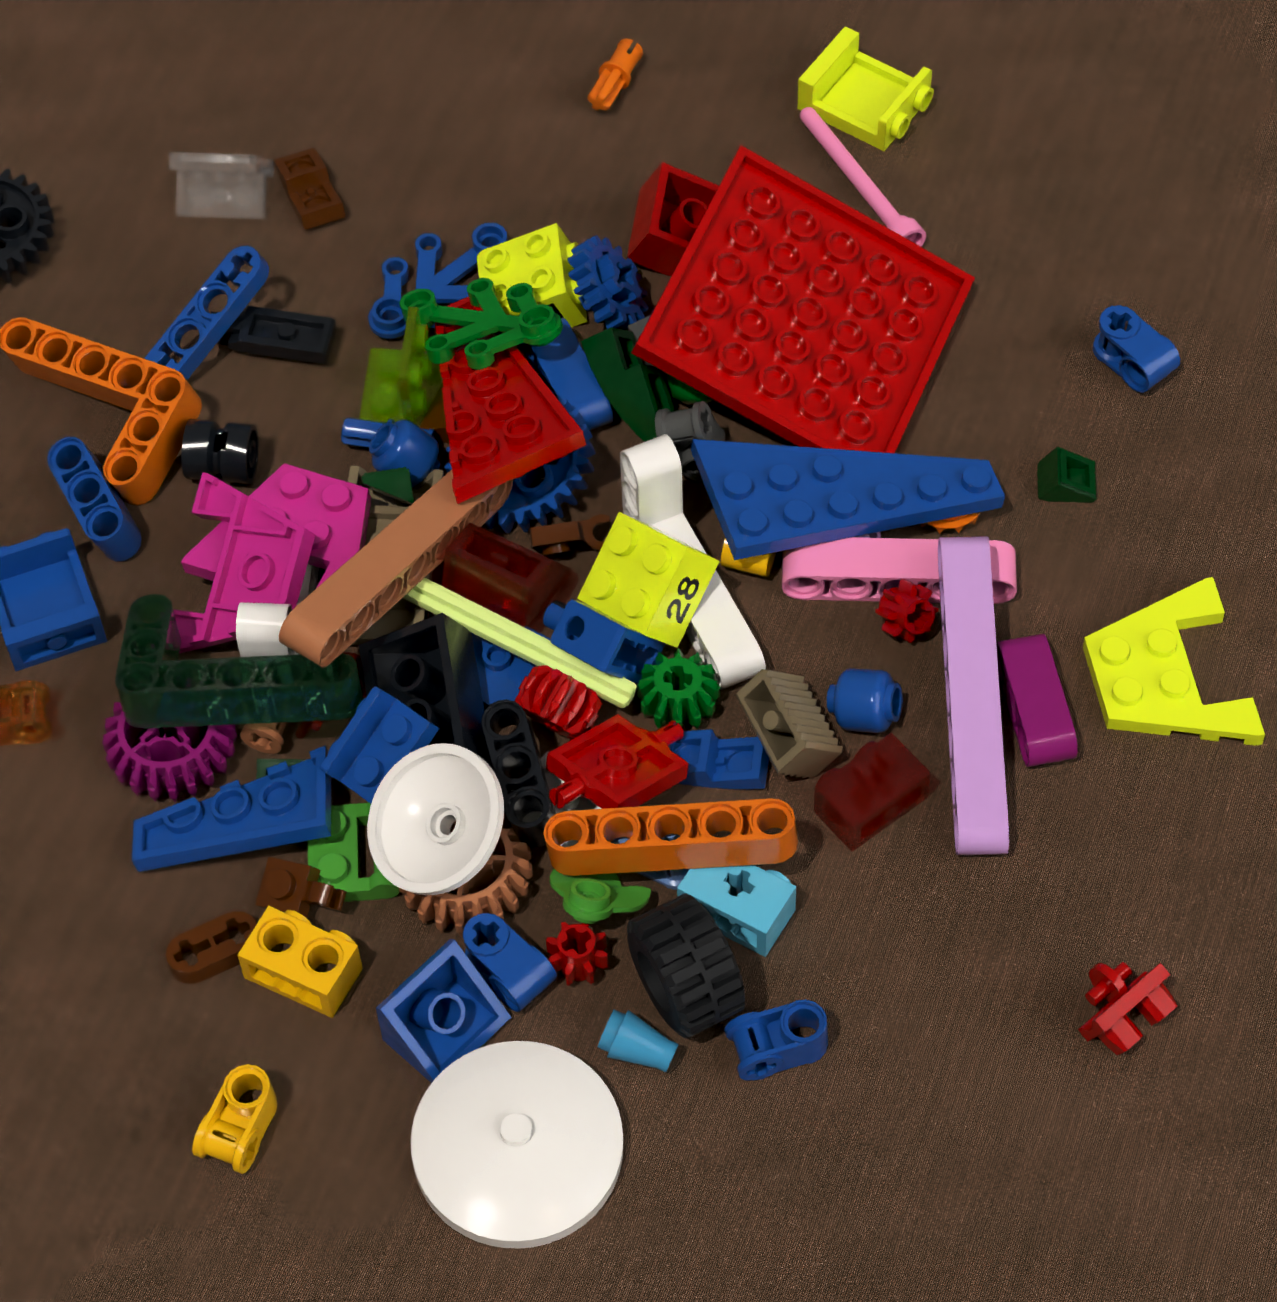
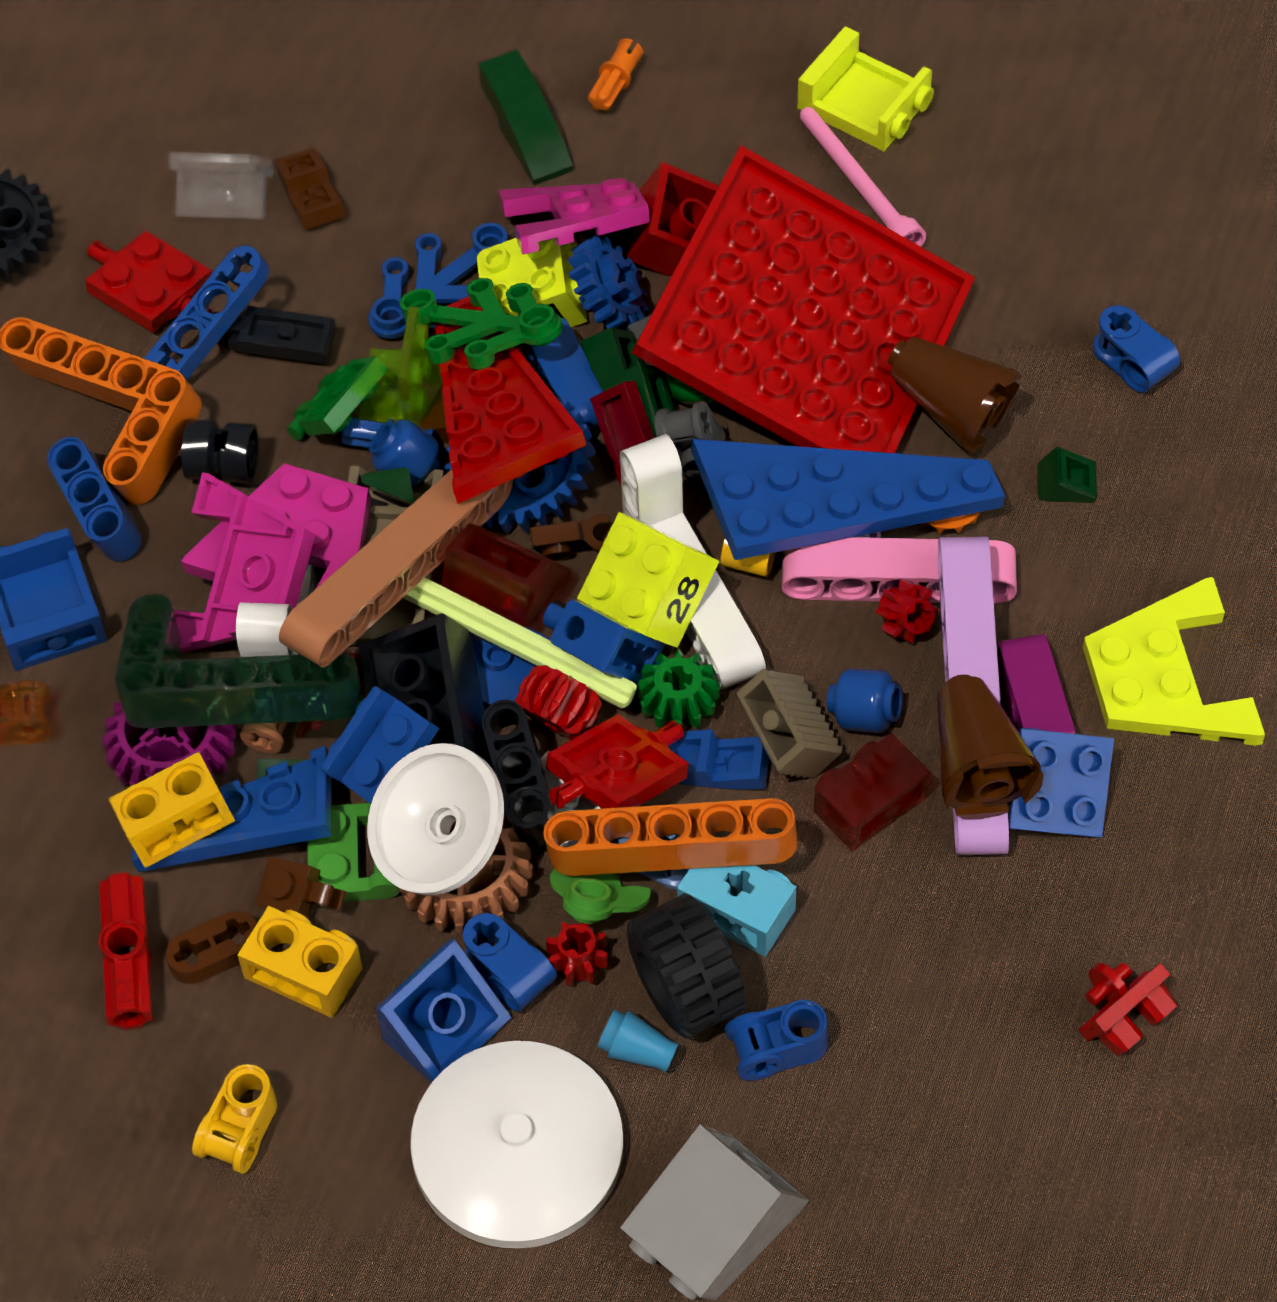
(127, 975): none -> red piece
(145, 279): none -> red plate
(171, 809): none -> yellow brick
(337, 398): none -> green plate
(524, 117): none -> dark green slope
(576, 208): none -> dark pink wing
(621, 420): none -> dark red tile
(711, 1213): none -> light grey slope
(955, 388): none -> reddish brown cone
(981, 752): none -> reddish brown cone
(1072, 787): none -> blue hinge

